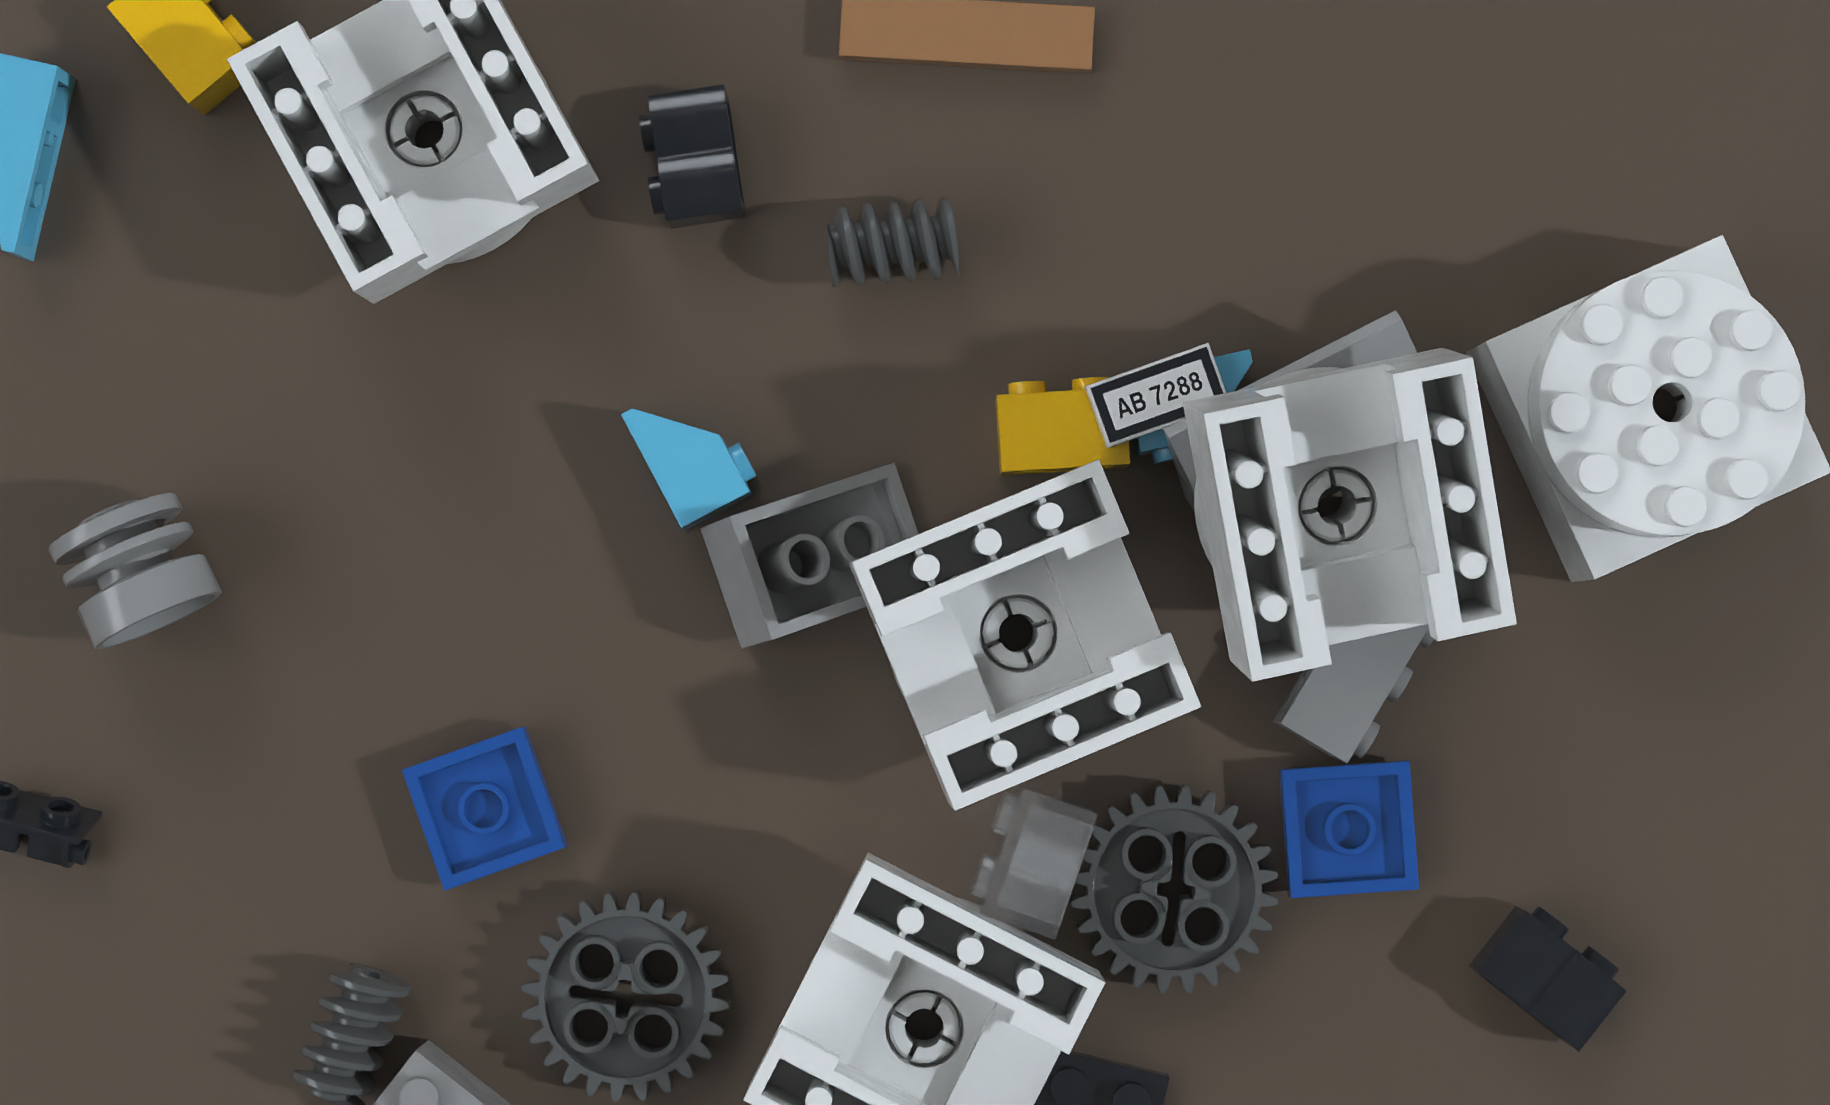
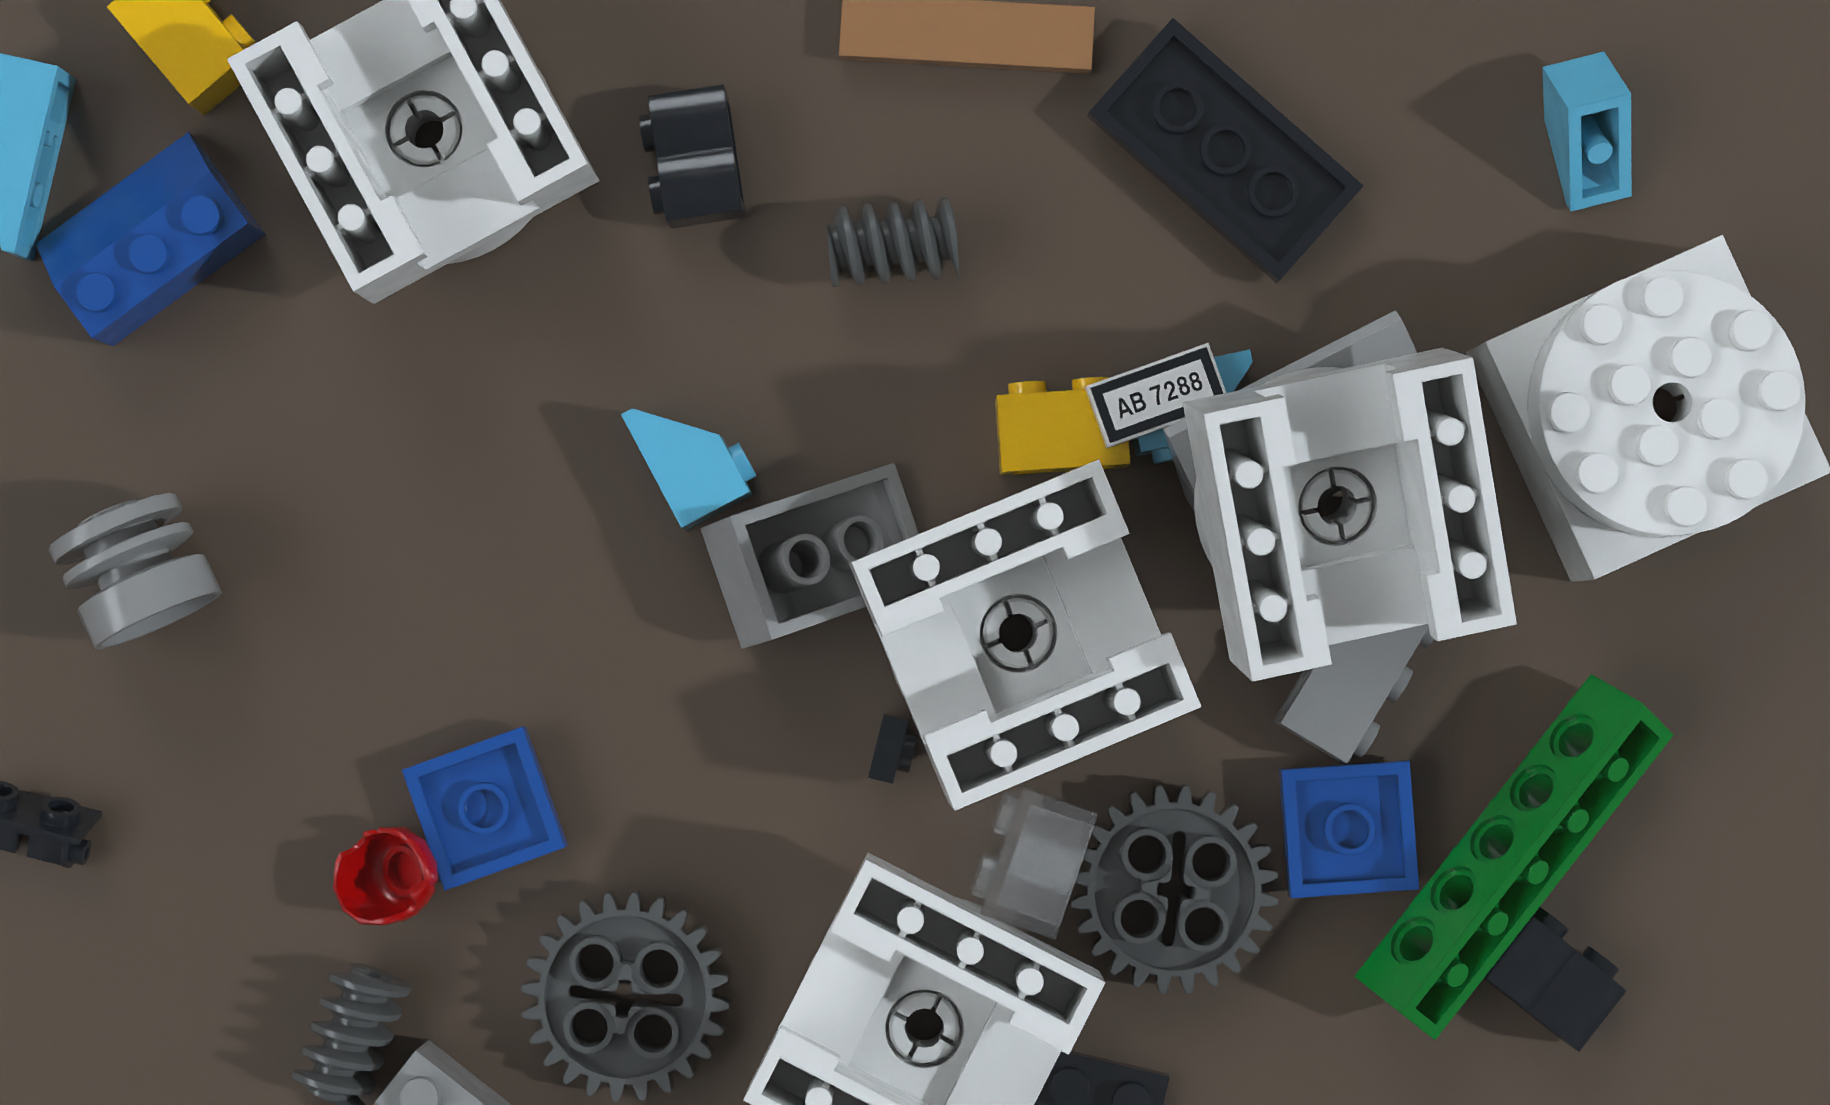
(147, 241): none -> blue slope
(385, 876): none -> red hair
(893, 749): none -> black plate
(1224, 150): none -> black plate
(1514, 855): none -> green brick
(1589, 129): none -> medium azure slope

